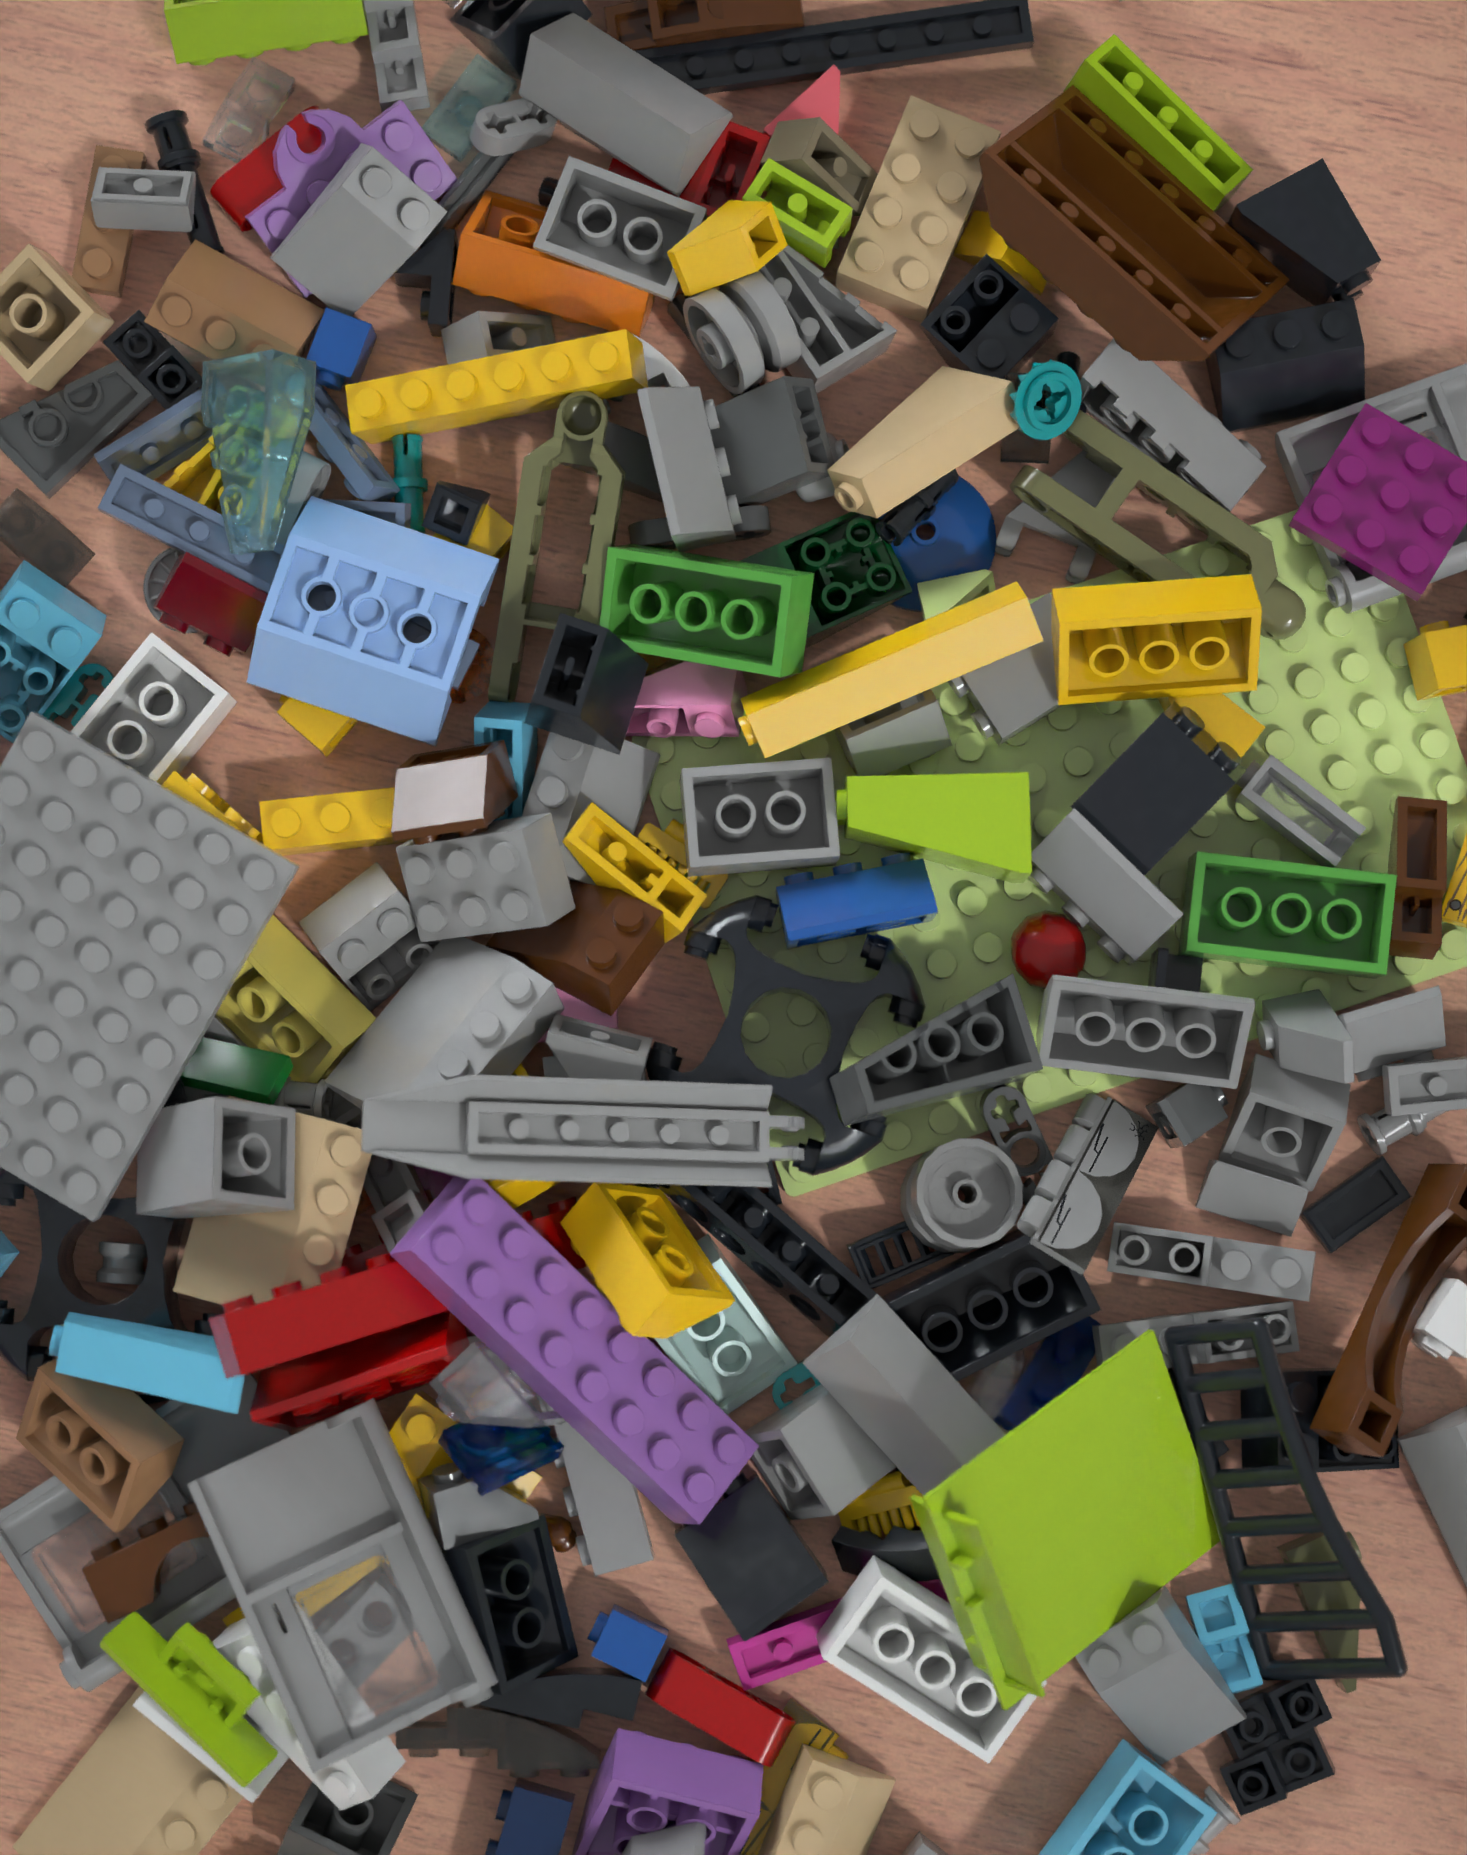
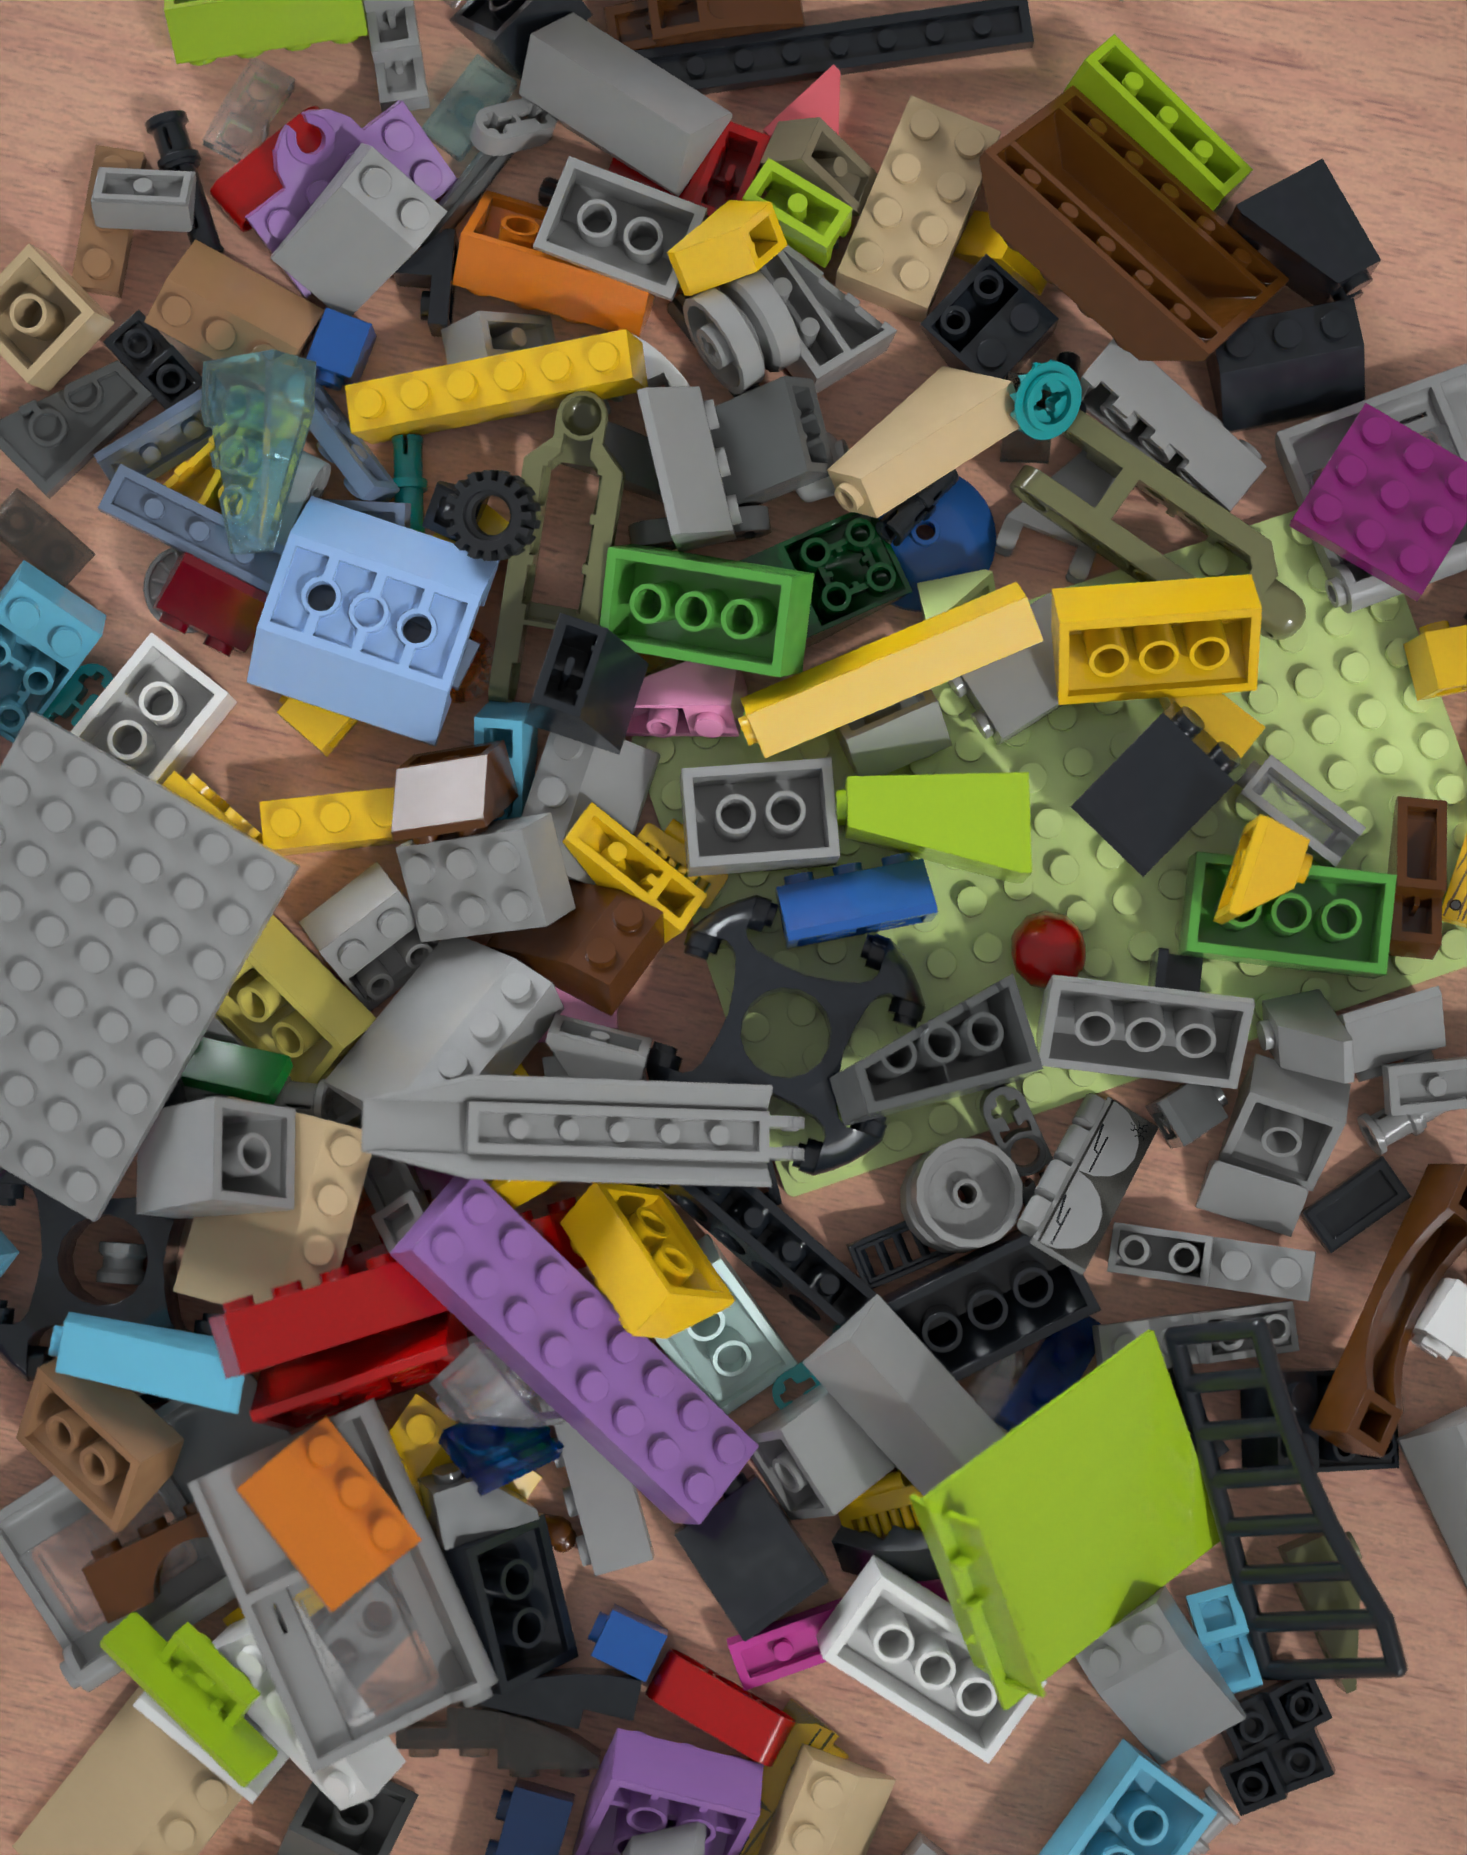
(328, 1514): none -> orange slope
(463, 510): none -> black tyre
(1101, 889): light grey slope -> none
(1263, 868): none -> yellow slope

